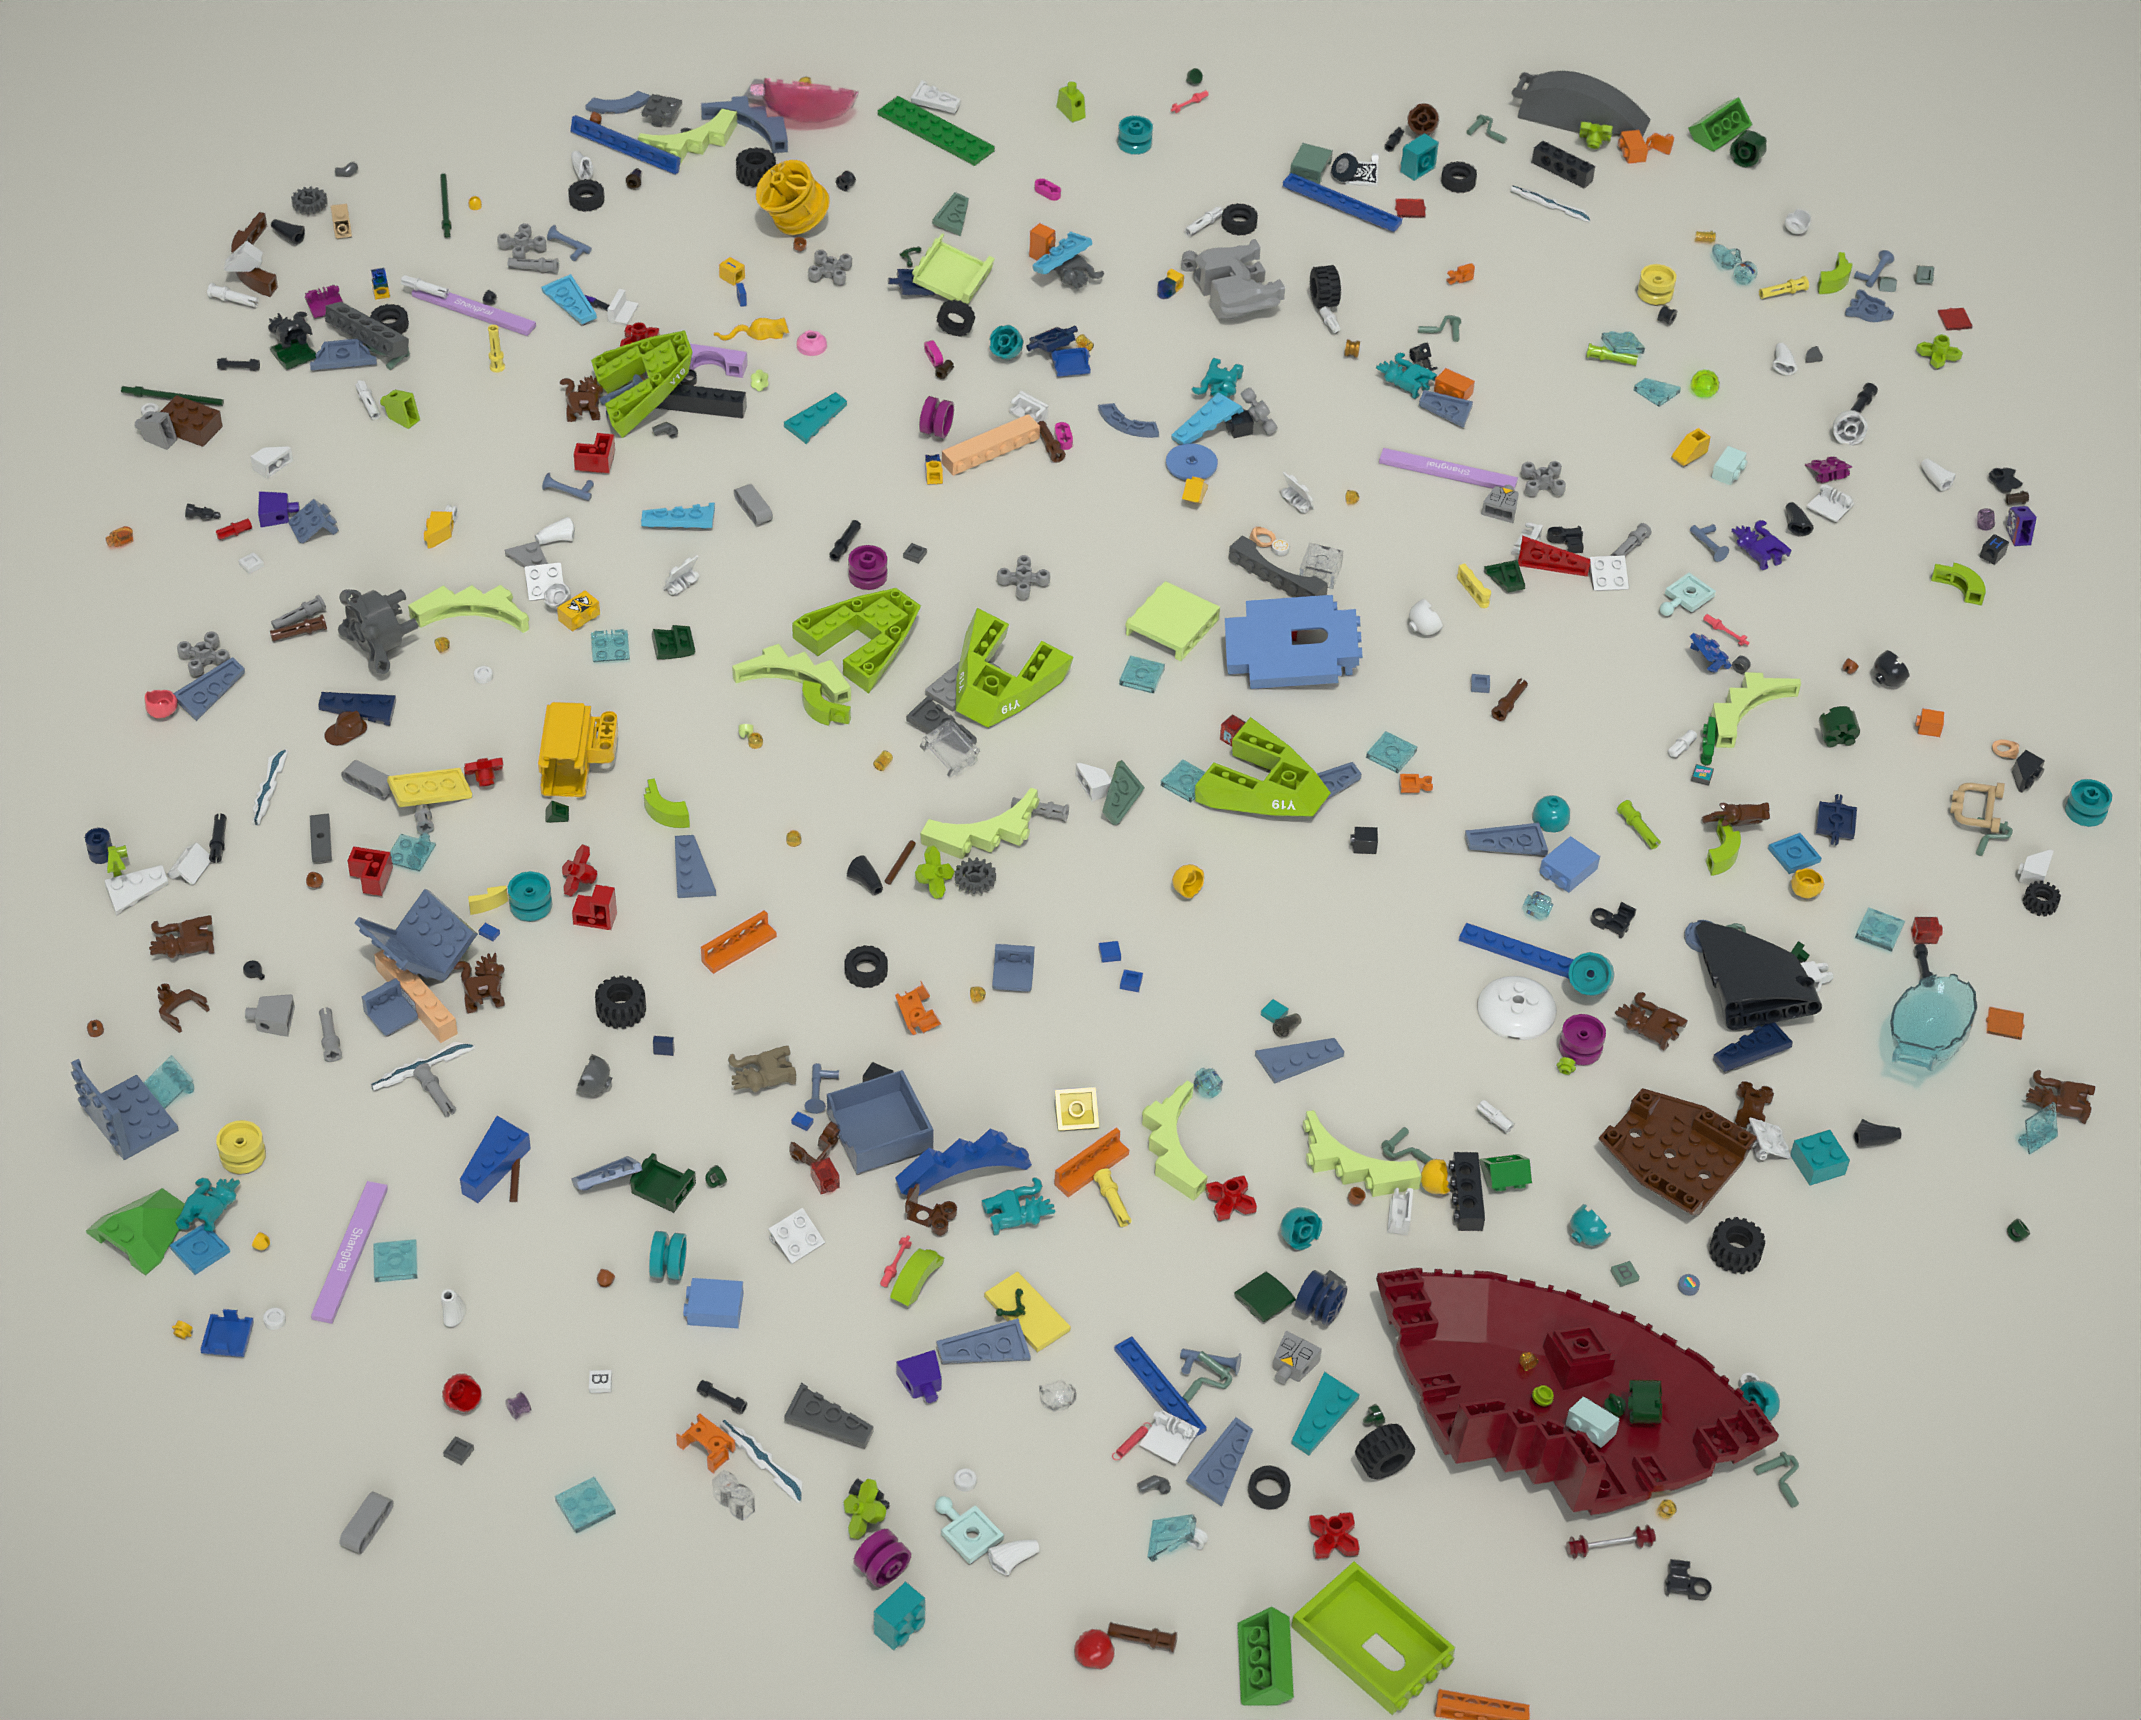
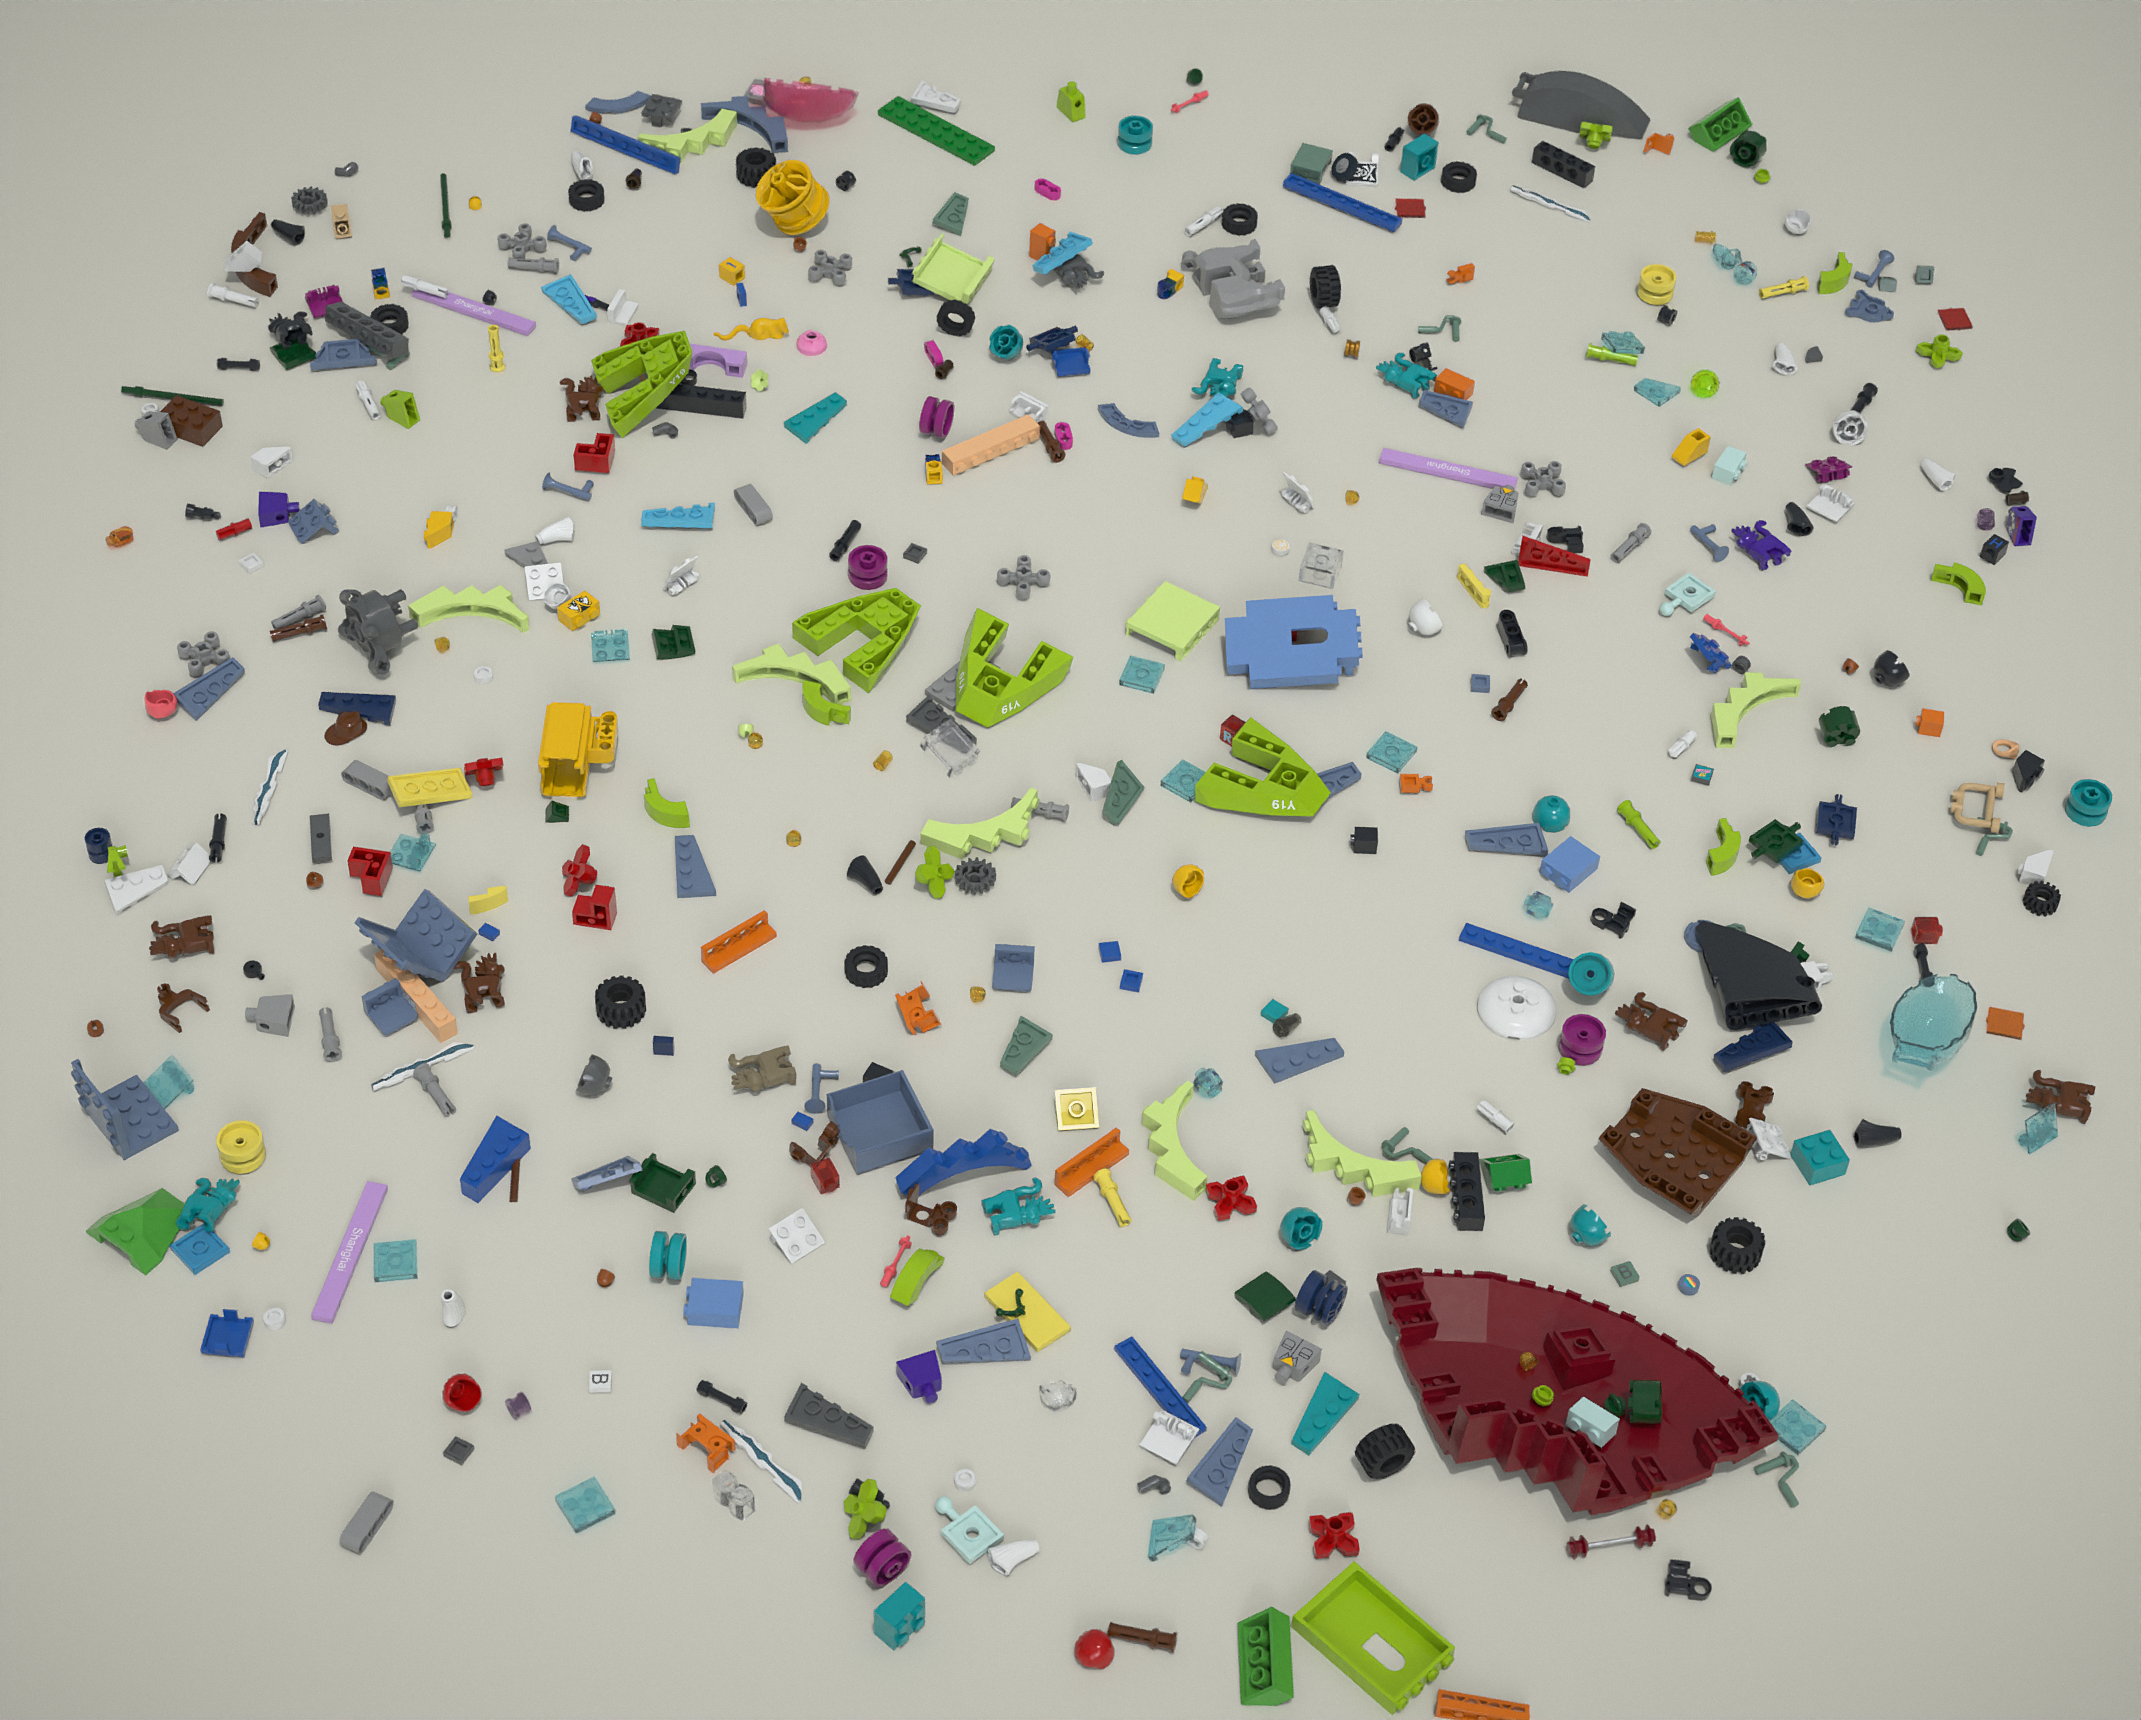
(182, 1329): yellow plate -> none
(529, 896): teal wheel -> none
(636, 380): sand blue piece -> none
(1024, 1046): none -> sand green wing
(1131, 1441): coral piece -> none
(1190, 461): medium blue piece -> none
(1247, 556): dark grey arch -> none
(1258, 531): light nougat piece -> none
(1375, 1415): dark green tile -> none
(1511, 633): none -> black piece
(1609, 573): white hinge -> none
(1633, 146): orange brick -> none
(1708, 741): green hinge -> none
(1739, 814): reddish brown animal -> none
(1762, 175): none -> lime plate
(1776, 840): none -> dark green plate
(1797, 1427): none -> clear light blue plate

